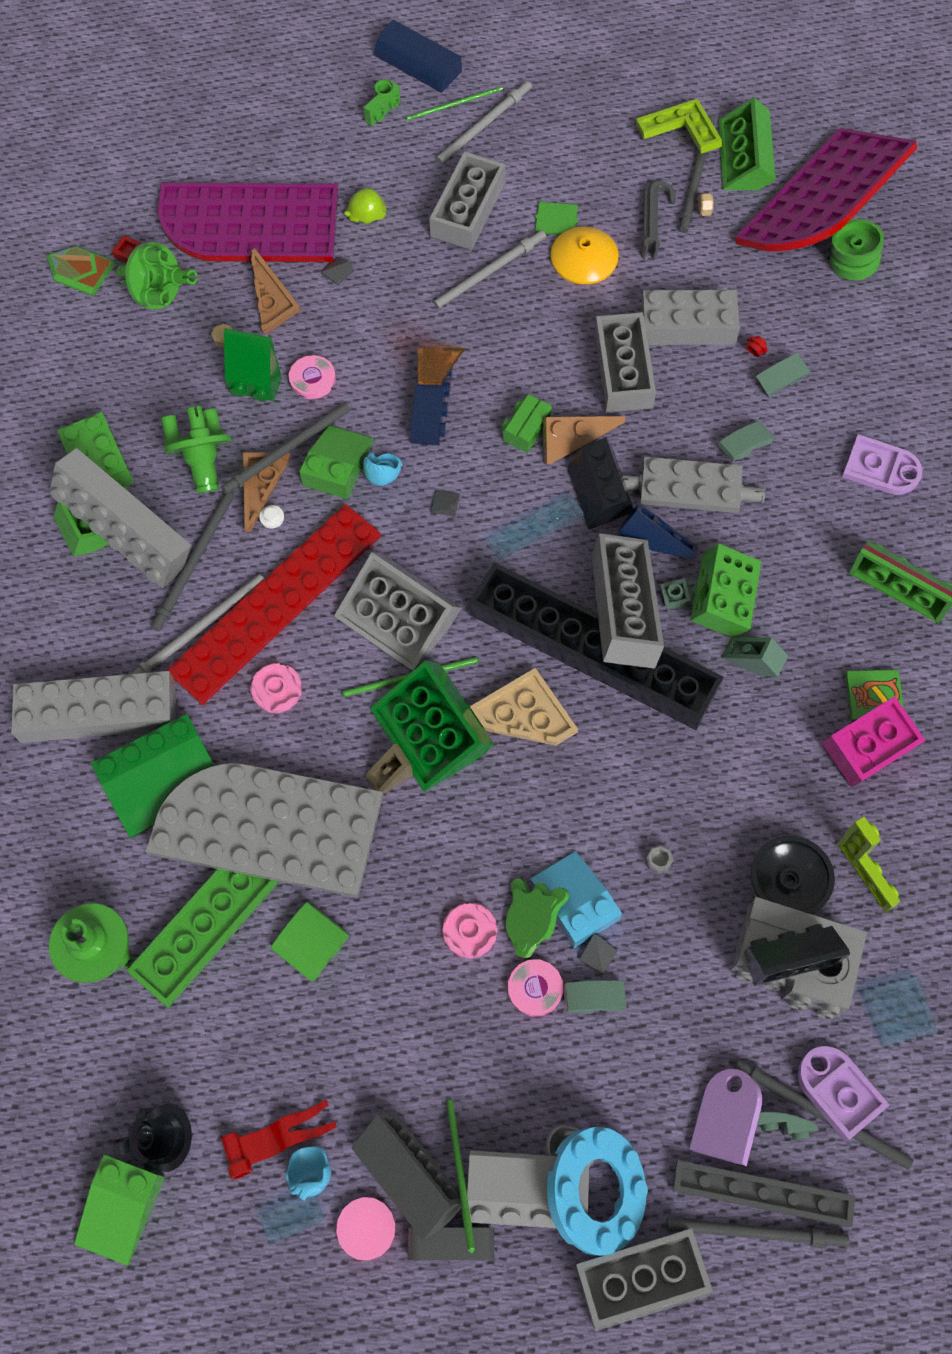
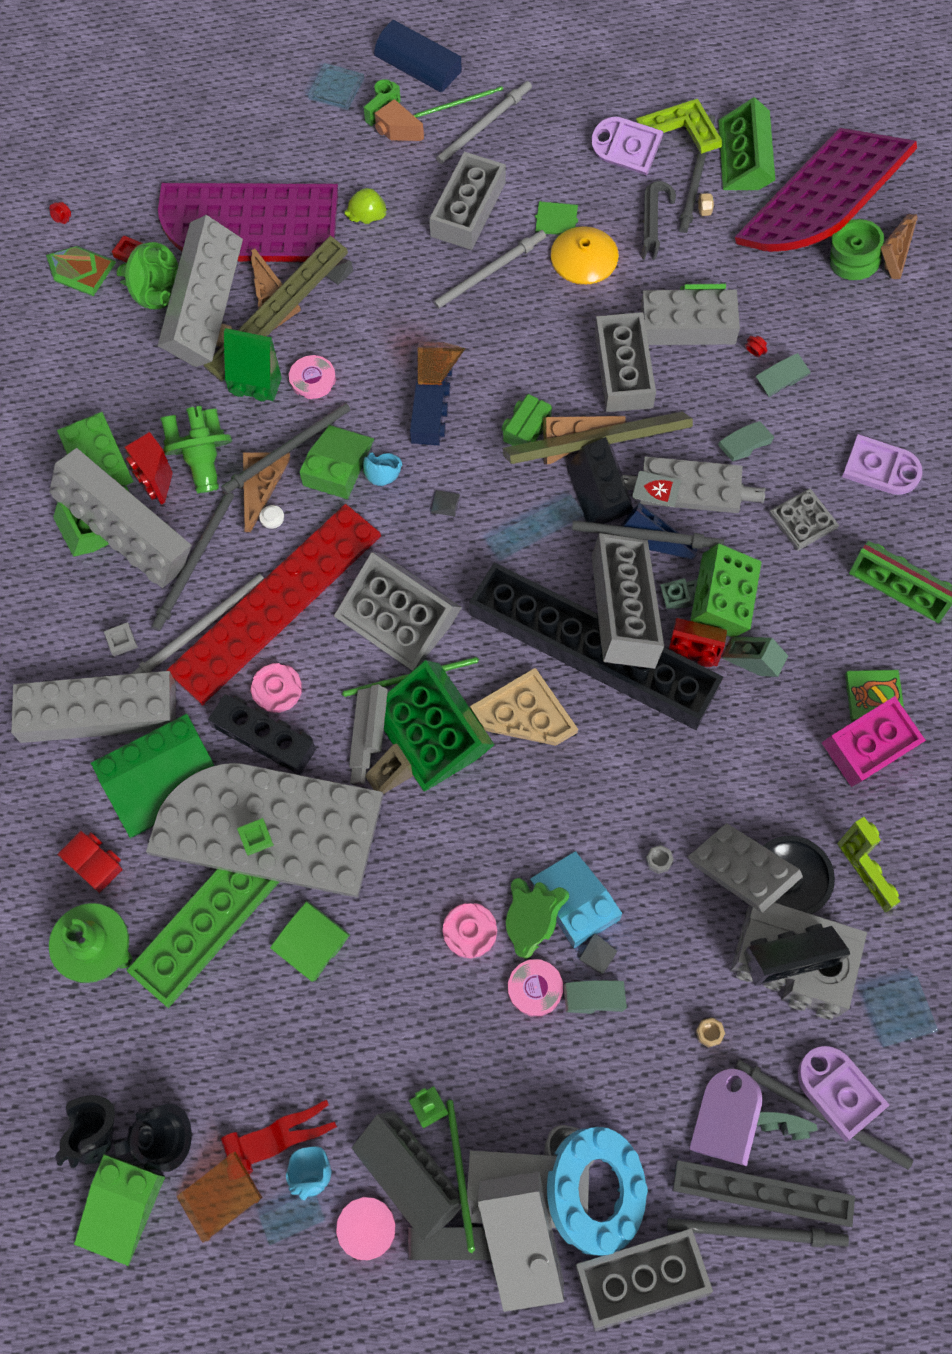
(60, 212): none -> red plate
(89, 1131): none -> black helmet
(91, 861): none -> red brick
(120, 639): none -> light grey plate
(150, 466): none -> red slope
(200, 291): none -> light grey brick
(219, 1197): none -> clear orange piece
(255, 836): none -> bright green tile
(286, 297): none -> olive tile
(292, 758): none -> black brick
(336, 86): none -> clear light blue tile
(367, 730): none -> light grey piece
(398, 123): none -> nougat slope
(428, 1106): none -> bright green tile
(521, 1241): none -> light grey brick
(614, 434): none -> olive tile
(629, 144): none -> lavender tile
(656, 489): none -> light grey sticker
(696, 540): none -> dark grey bar
(698, 642): none -> red slope
(703, 287): none -> bright green piece
(710, 1032): none -> tan tile
(745, 867): none -> light grey plate
(803, 519): none -> light grey tile
(897, 246): none -> medium nougat wing

